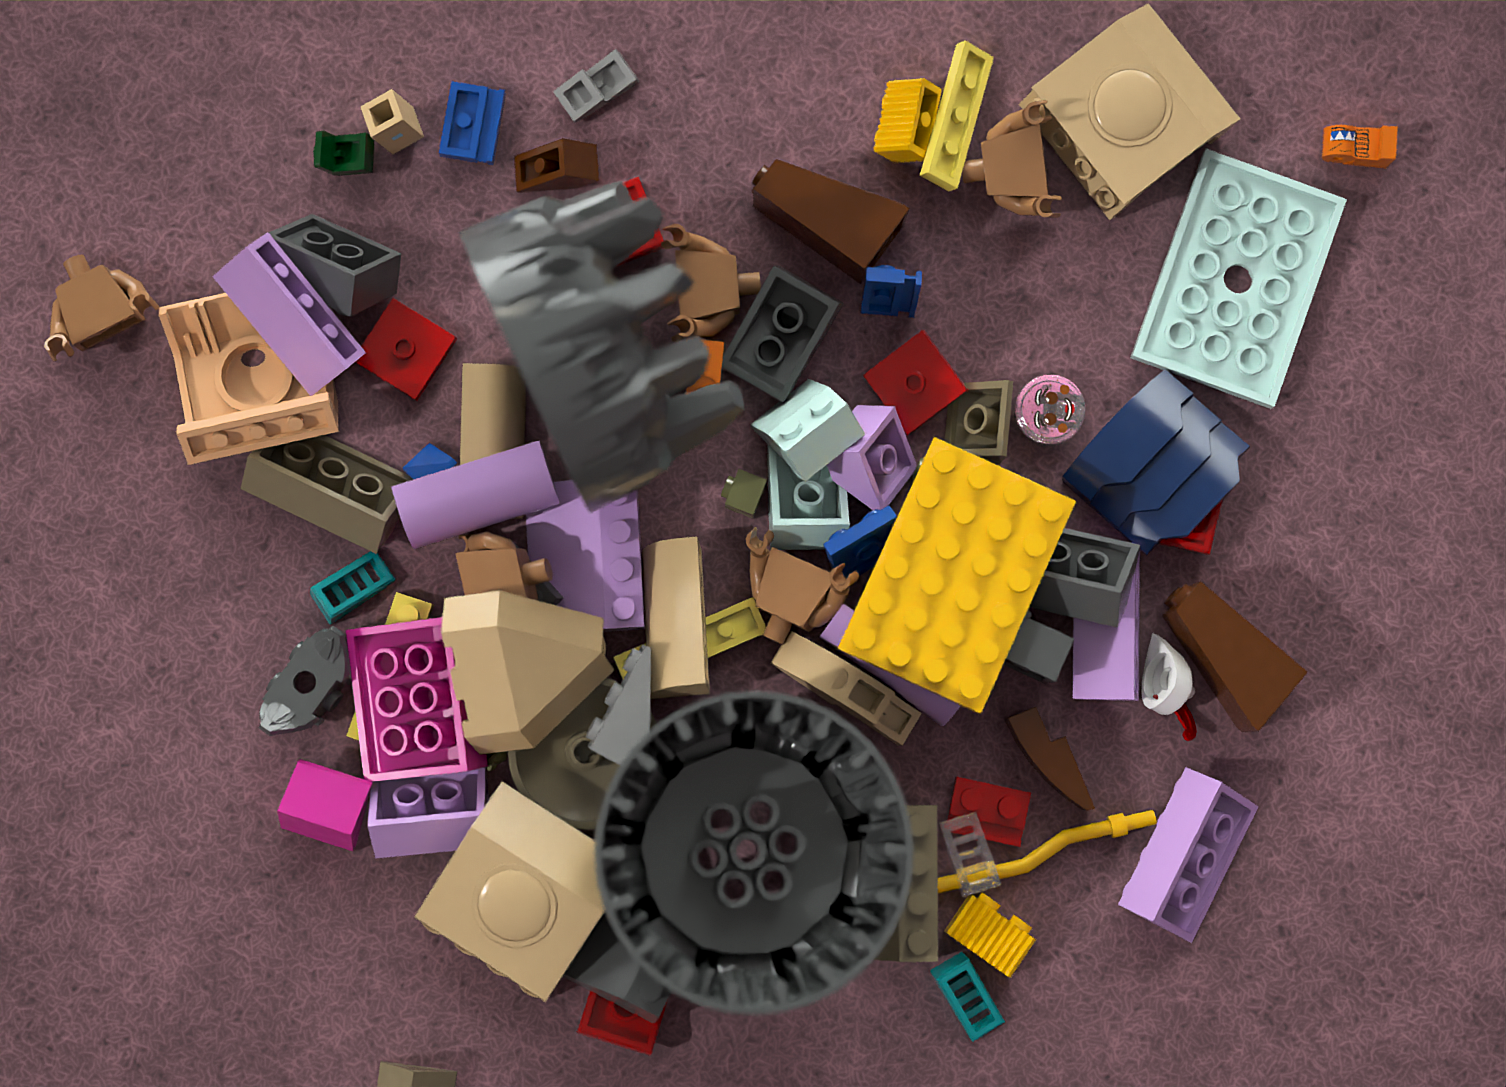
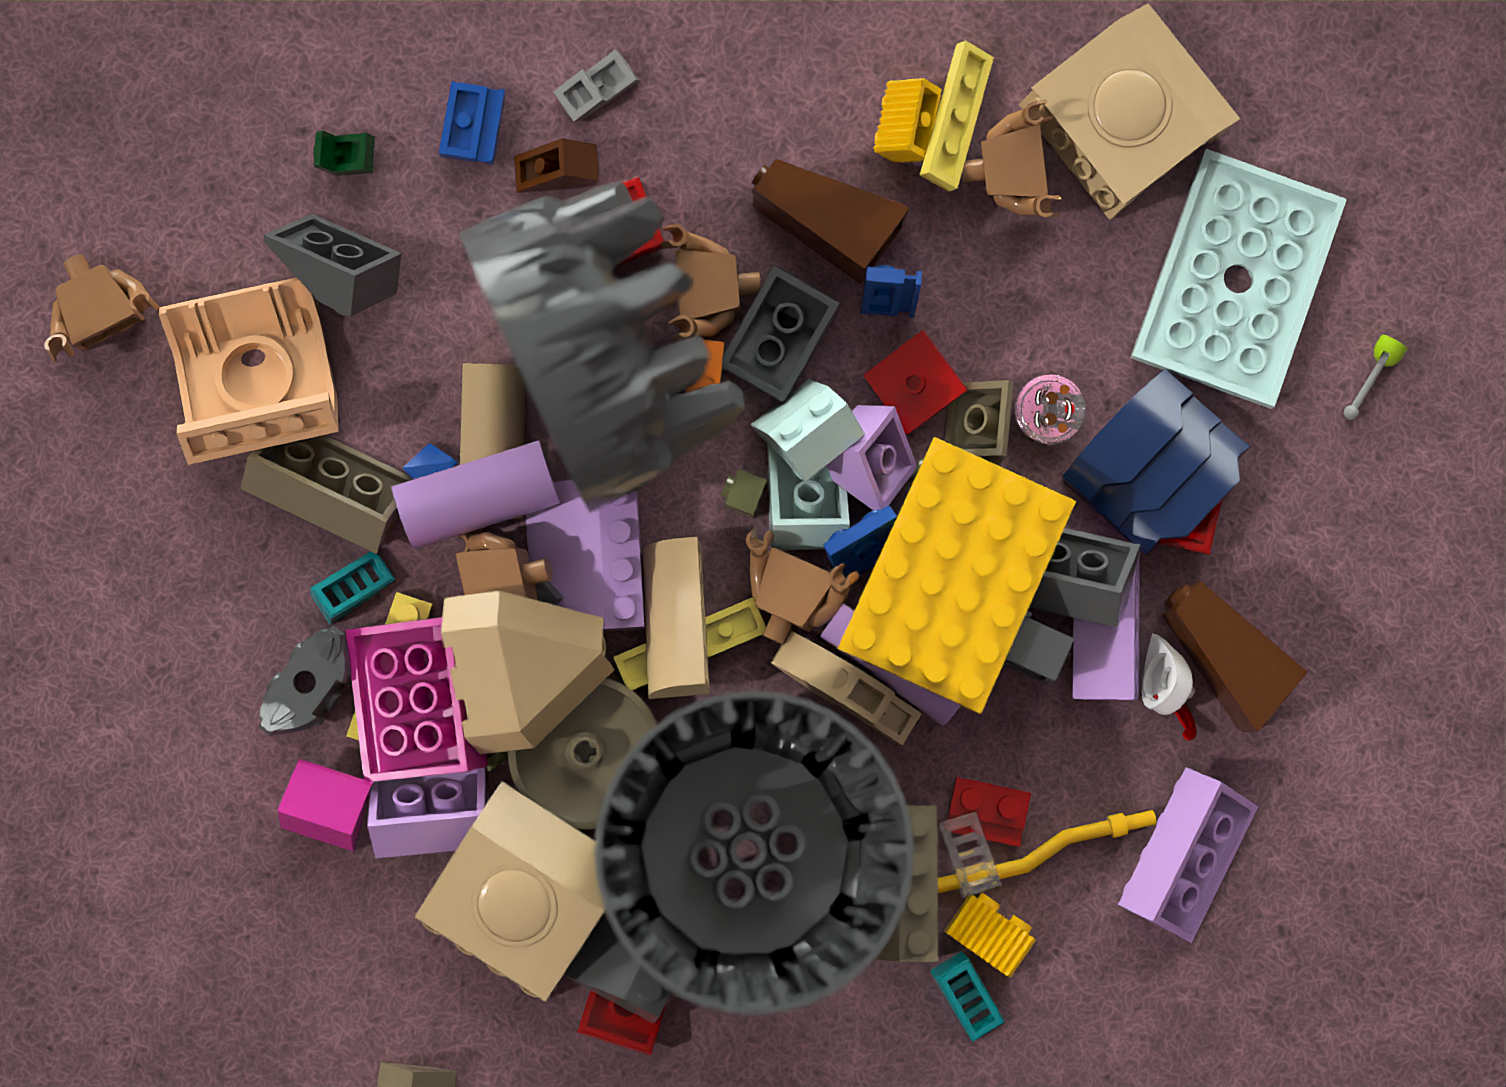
(289, 314): lavender brick -> none
(392, 121): tan brick -> none
(405, 349): red plate -> none
(628, 710): light grey slope -> none
(1049, 758): reddish brown slope -> none
(1360, 145): orange leg -> none
(1386, 353): none -> hinge

